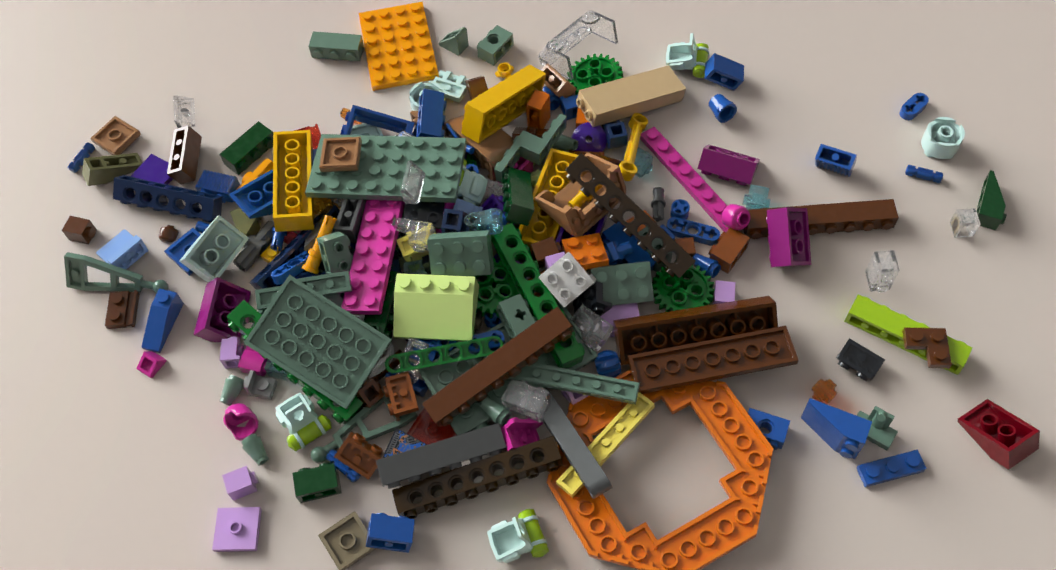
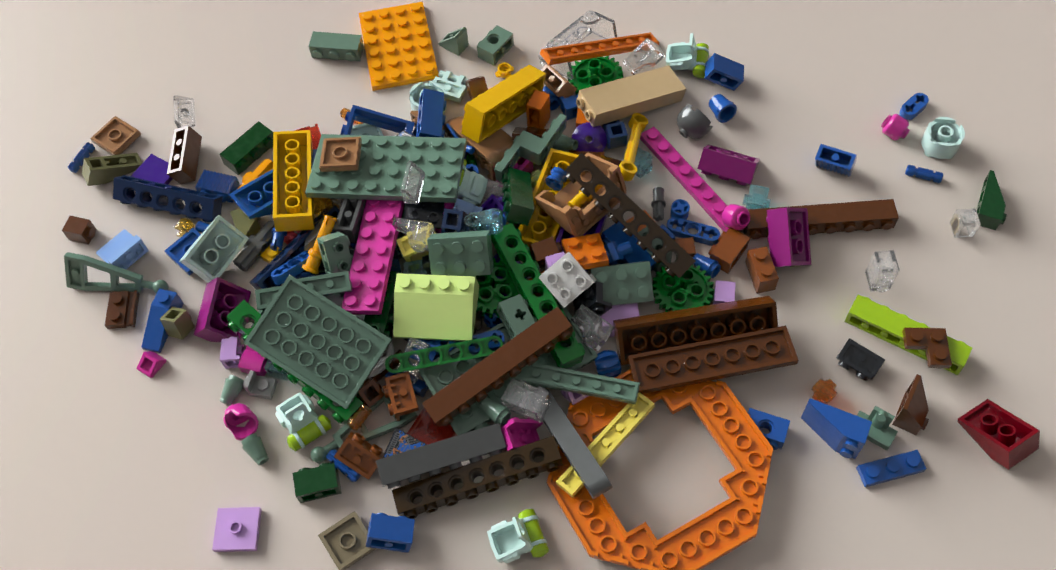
(168, 233): reddish brown piece -> none
(177, 323): none -> olive brick
(184, 226): none -> clear yellow plate
(240, 483): lavender brick -> none
(359, 417): none -> clear orange pin
(556, 179): none -> blue wheel
(594, 49): none -> orange tile
(645, 55): none -> clear arch
(693, 123): none -> dark grey cylinder
(761, 269): none -> dark orange brick
(895, 127): none -> dark pink head
(913, 408): none -> reddish brown slope

